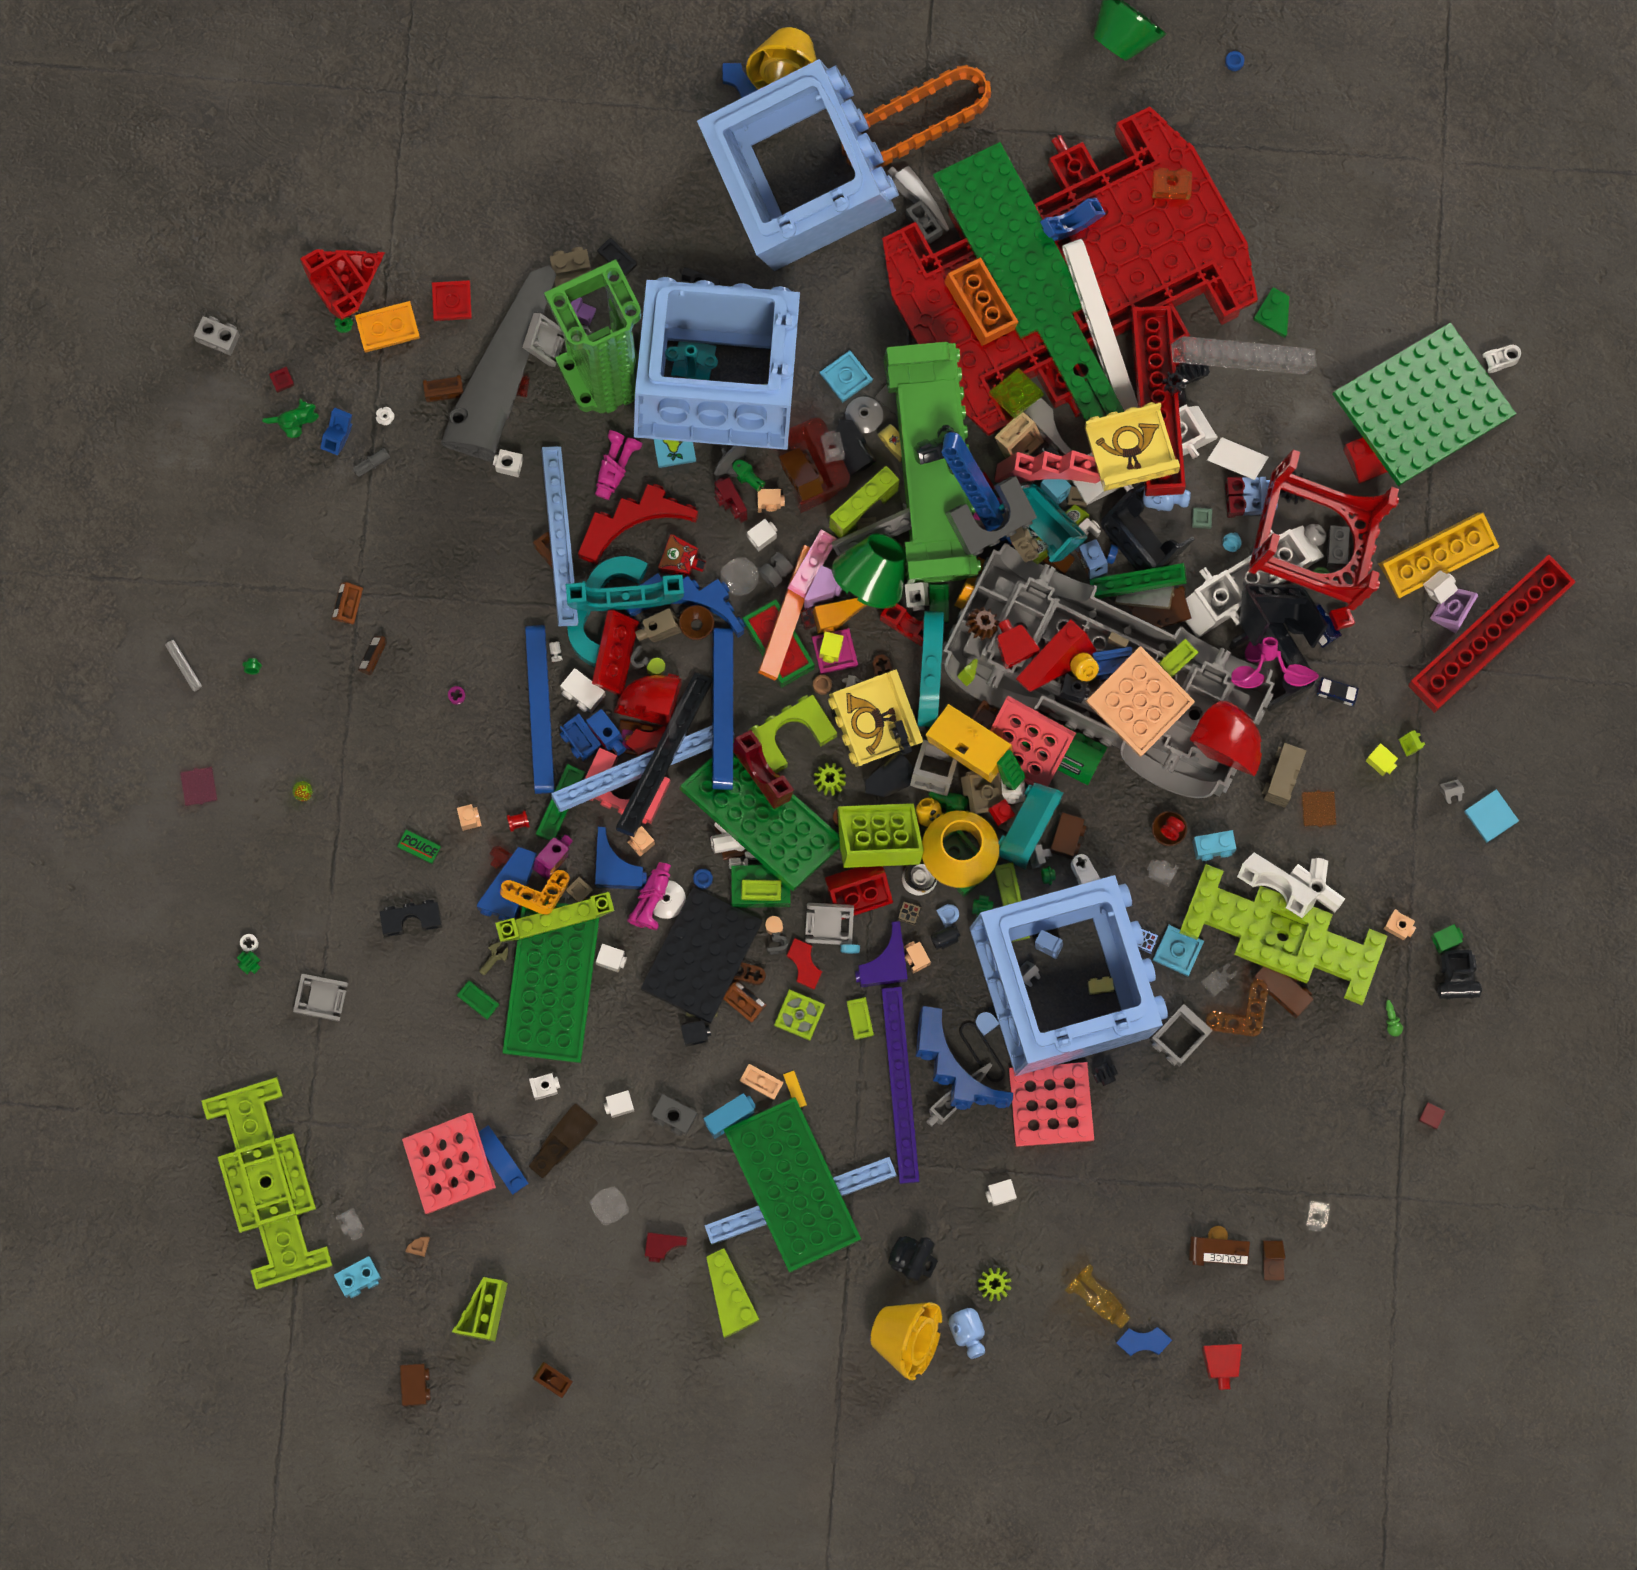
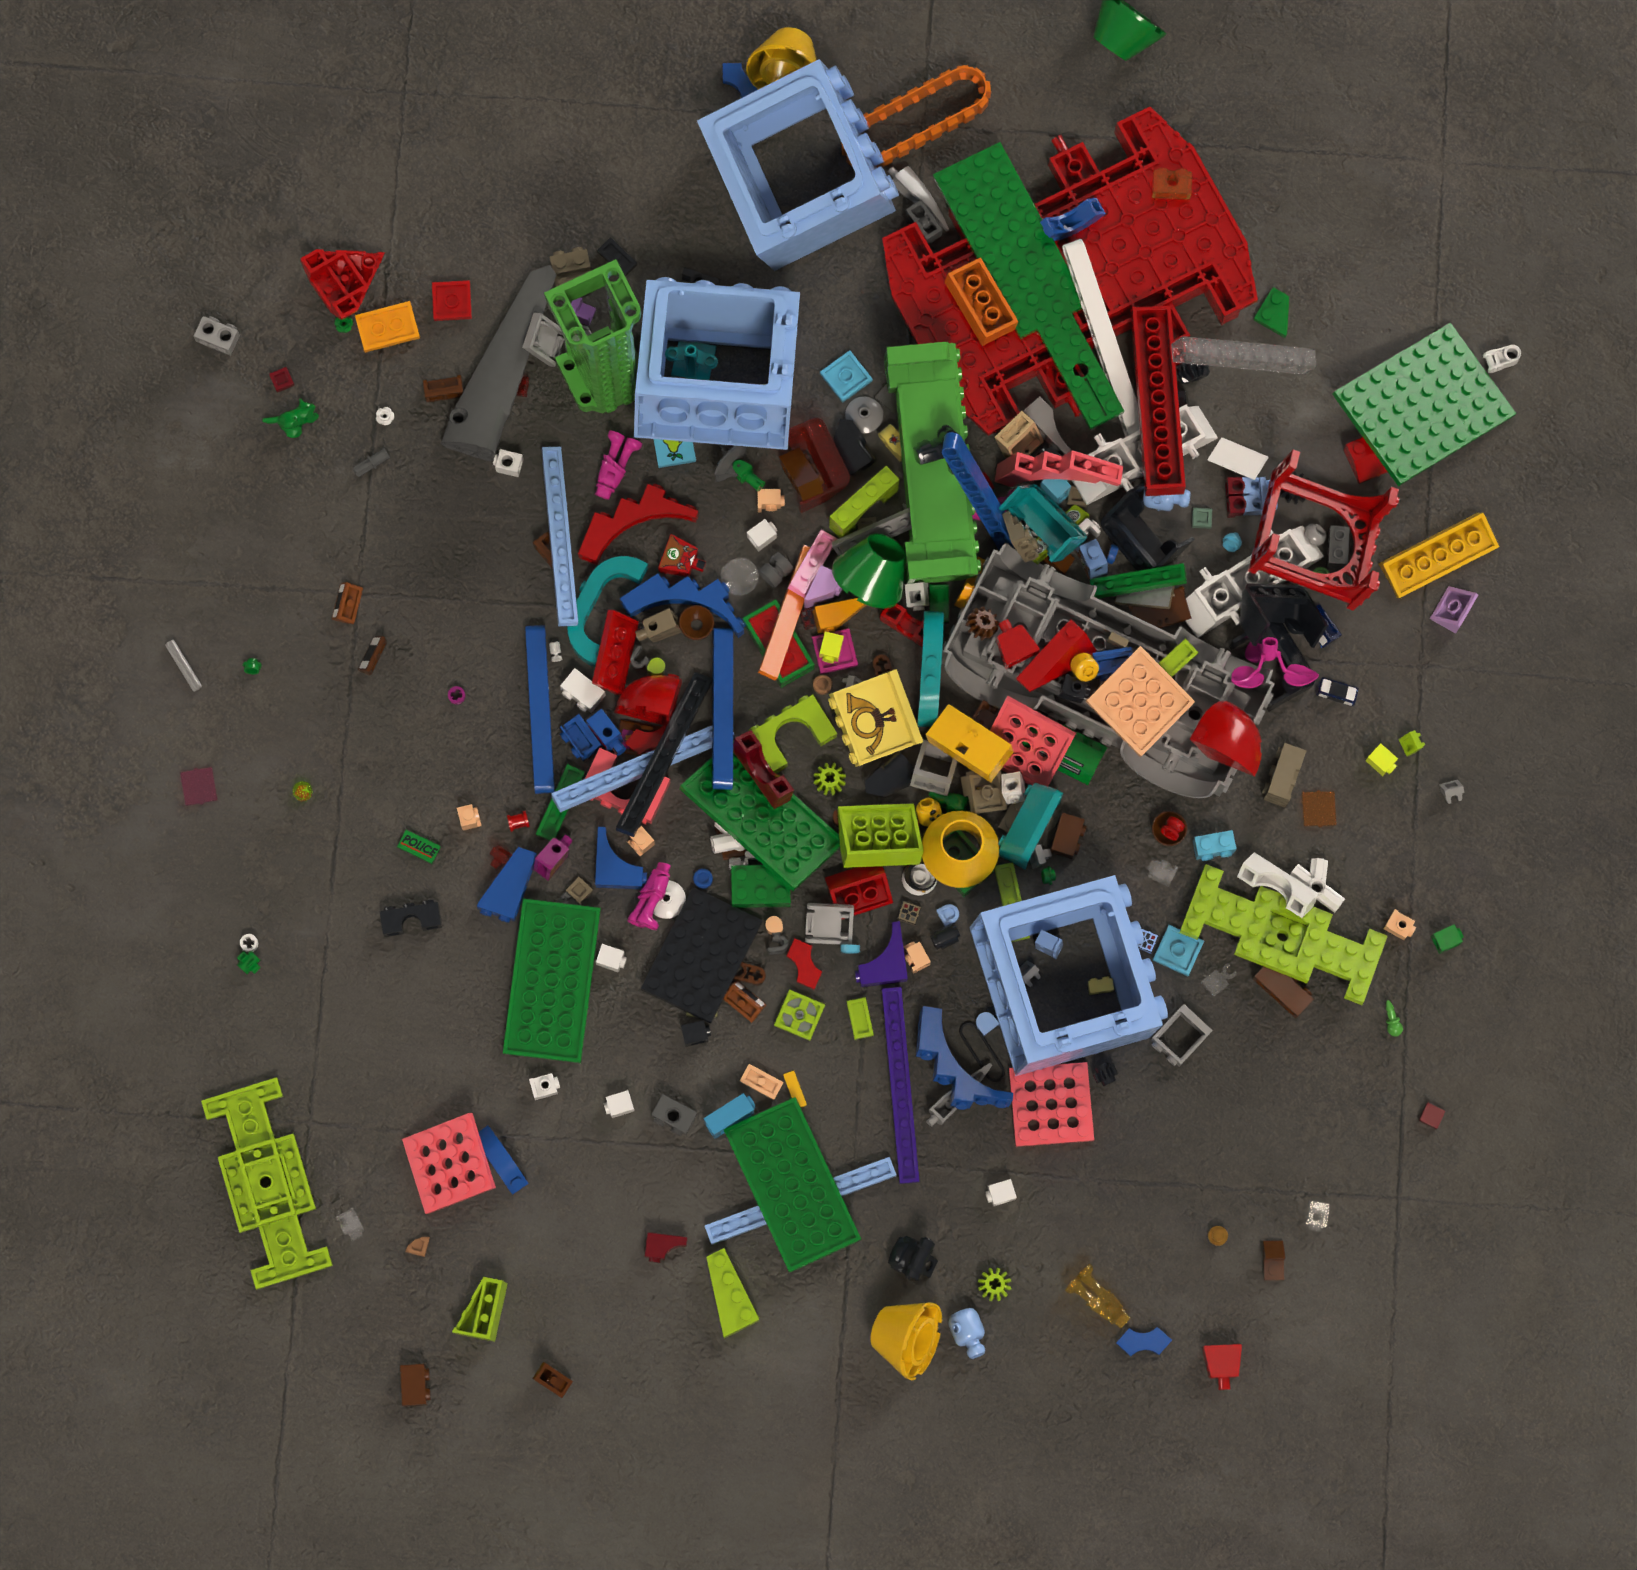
(324, 997): light grey container -> none
(337, 432): blue brick -> none
(357, 1277): medium azure brick -> none
(478, 1000): green tile -> none
(494, 957): olive bar -> none
(538, 898): light orange beam -> none
(558, 918): lime slope -> none
(563, 1140): dark brown piece -> none
(609, 1205): clear piece -> none
(631, 597): teal arch -> none
(729, 498): dark red plate -> none
(761, 890): lime tile -> none
(832, 438): clear brick -> none
(899, 733): black plate -> none
(968, 673): lime slope -> none
(982, 905): green gear -> none
(1001, 812): red plate -> none
(1010, 770): green slope -> none
(1016, 393): clear neon green plate -> none
(1017, 514): dark grey arch -> none
(1084, 874): white piece -> none
(1131, 446): light yellow panel -> none
(1179, 384): black gear -> none
(1218, 1251): reddish brown door -> none
(1234, 61): blue tile -> none
(1244, 1021): clear orange beam -> none
(1341, 618): red plate -> none
(1440, 586): white brick -> none
(1458, 975): black piece -> none
(1491, 633): red brick -> none
(1491, 816): medium azure tile -> none

